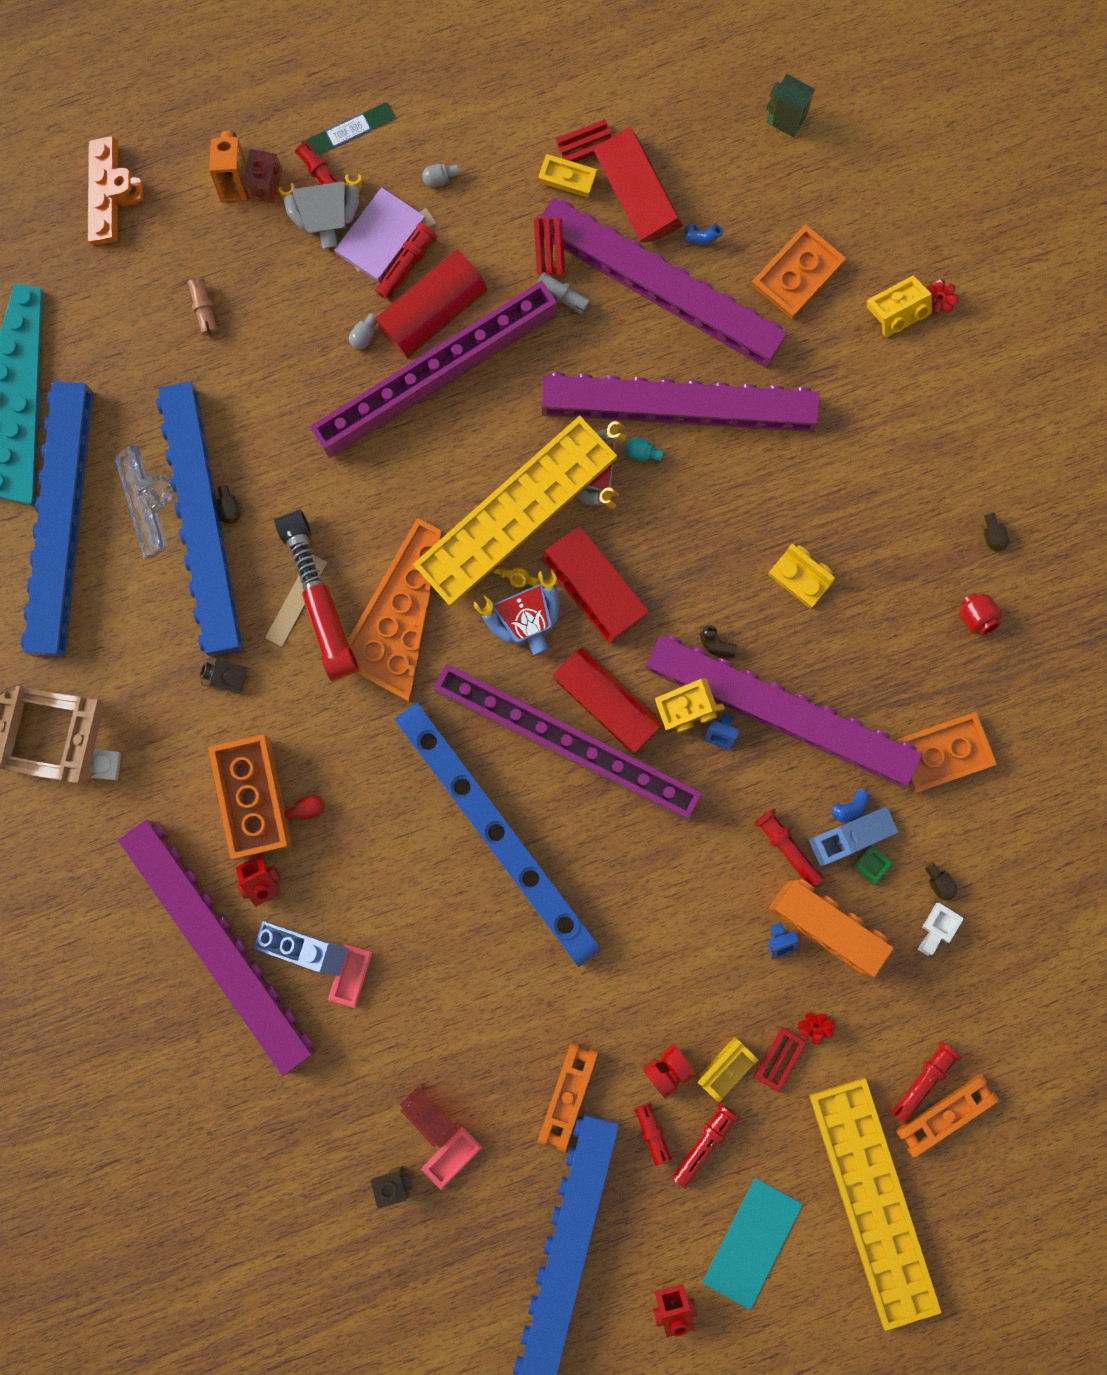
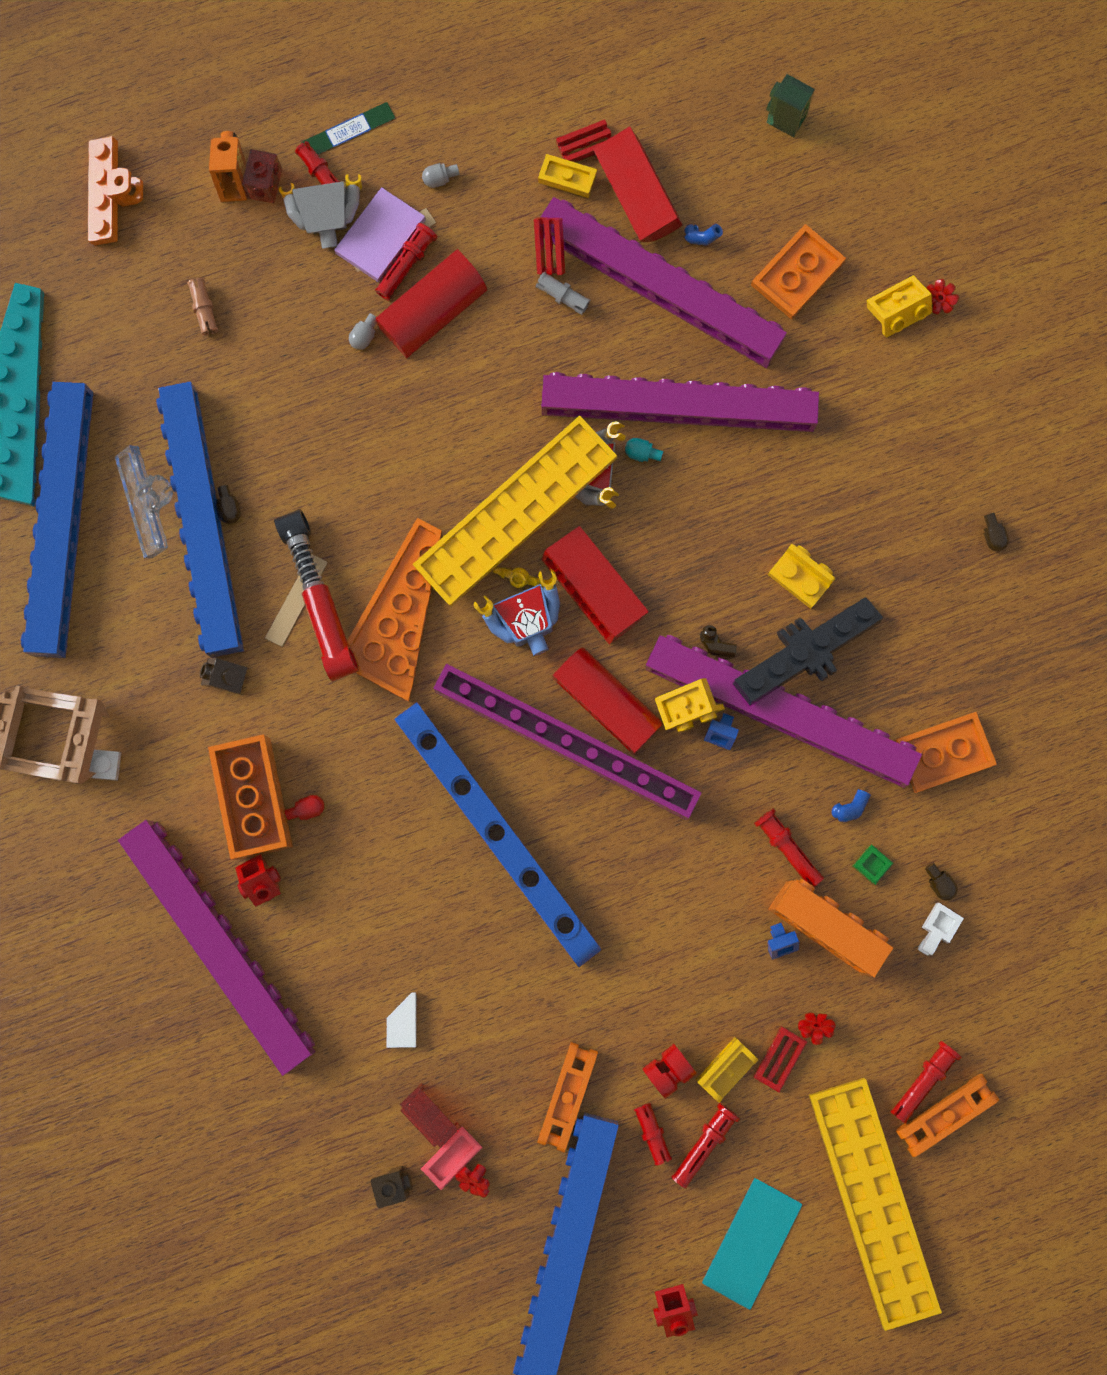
(301, 949): medium blue slope -> none
(349, 983): coral tile -> none
(402, 1024): none -> white tile
(434, 369): magenta brick -> none
(473, 1180): none -> red plant
(807, 650): none -> black hinge
(853, 836): medium blue slope -> none
(980, 614): red head -> none

